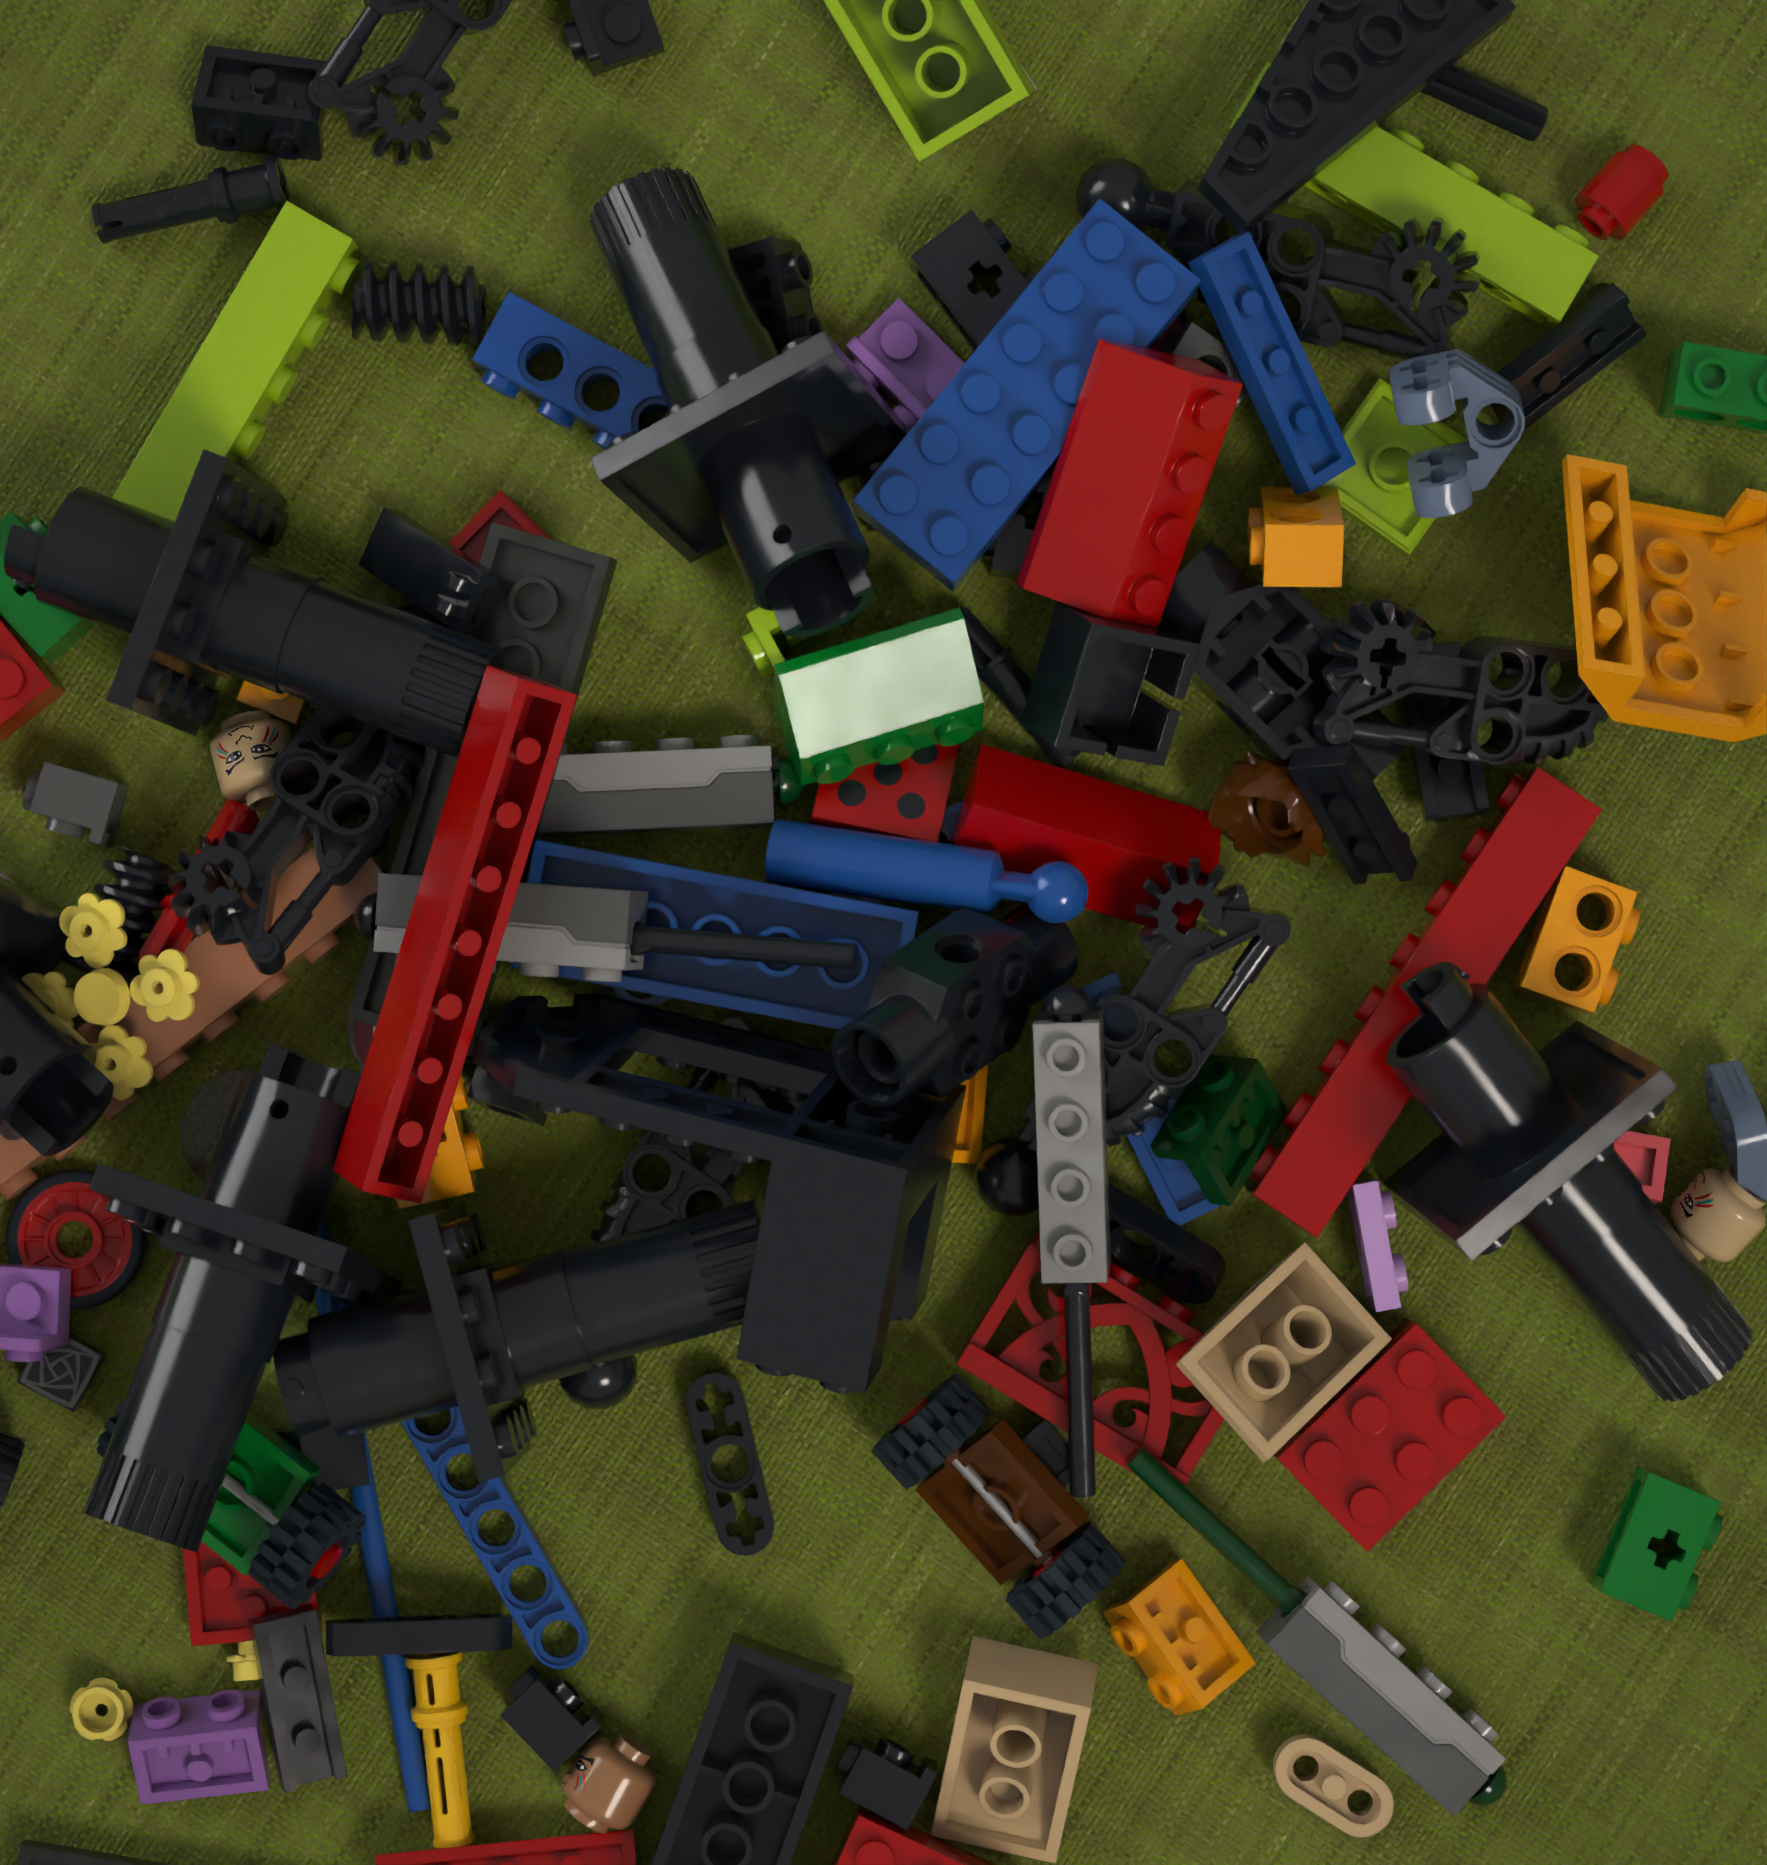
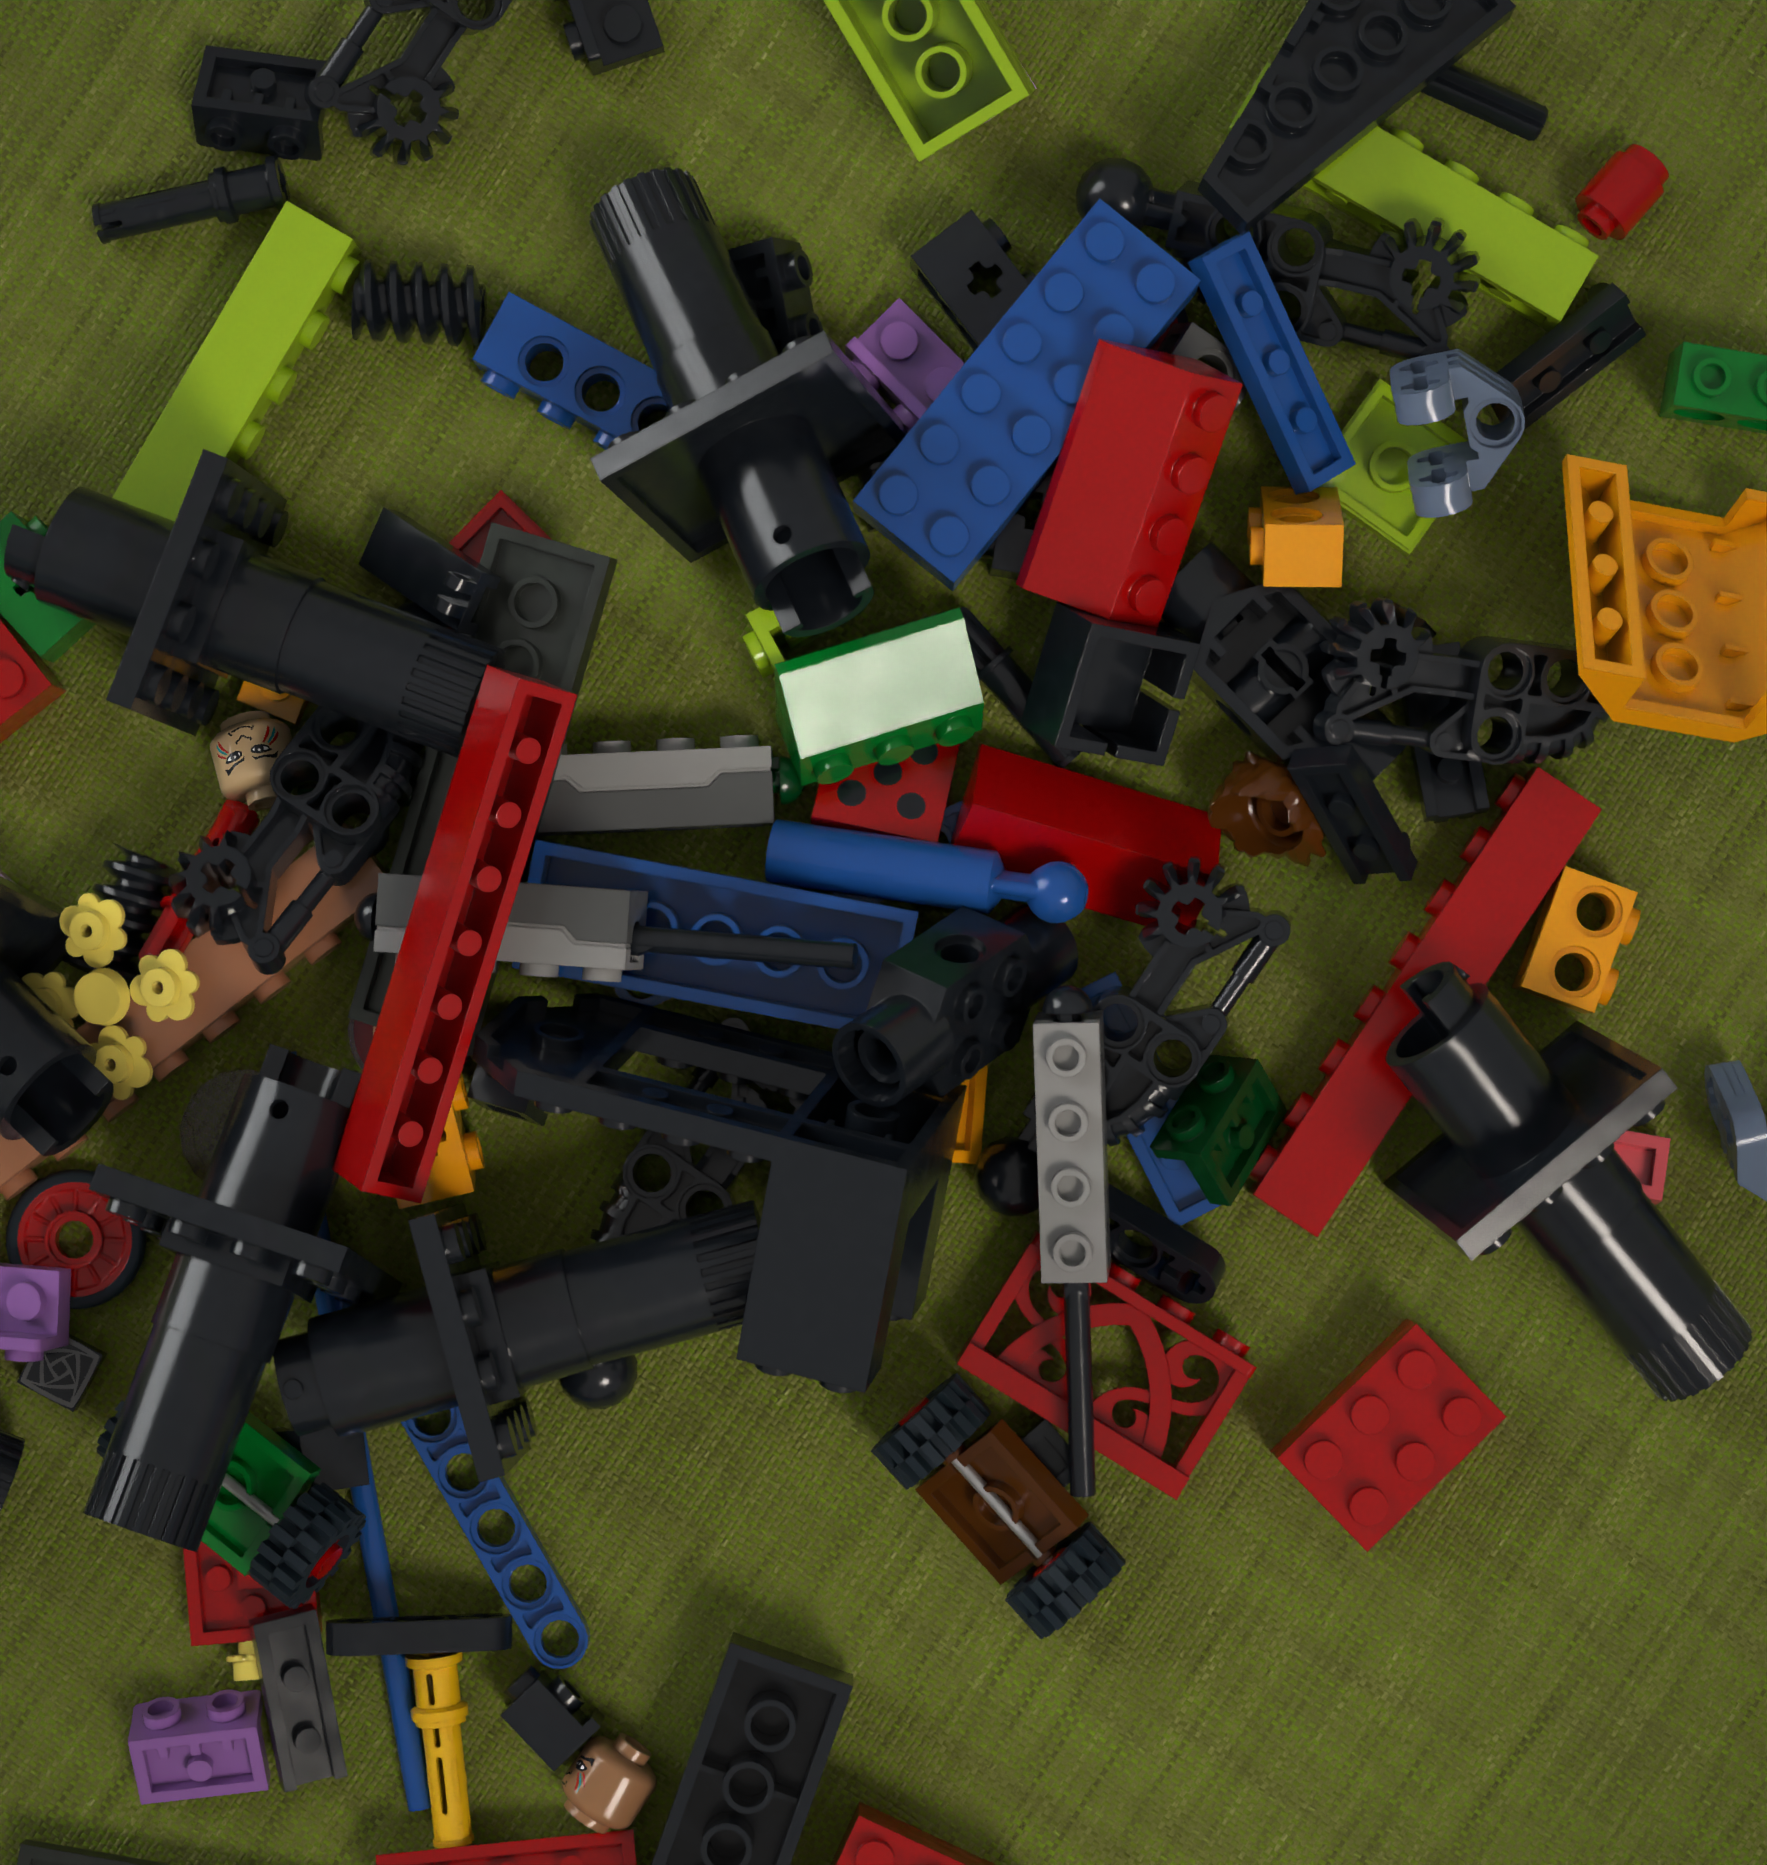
(76, 802): dark grey brick -> none
(89, 1722): light yellow plate -> none
(756, 1505): black beam -> none
(884, 1778): black brick -> none
(1014, 1749): tan slope -> none
(1178, 1640): light orange bracket -> none
(1283, 1351): tan slope -> none
(1331, 1784): tan plate -> none
(1354, 1666): piece -> none
(1381, 1271): lavender plate -> none
(1658, 1510): green brick -> none
(1717, 1215): tan head -> none

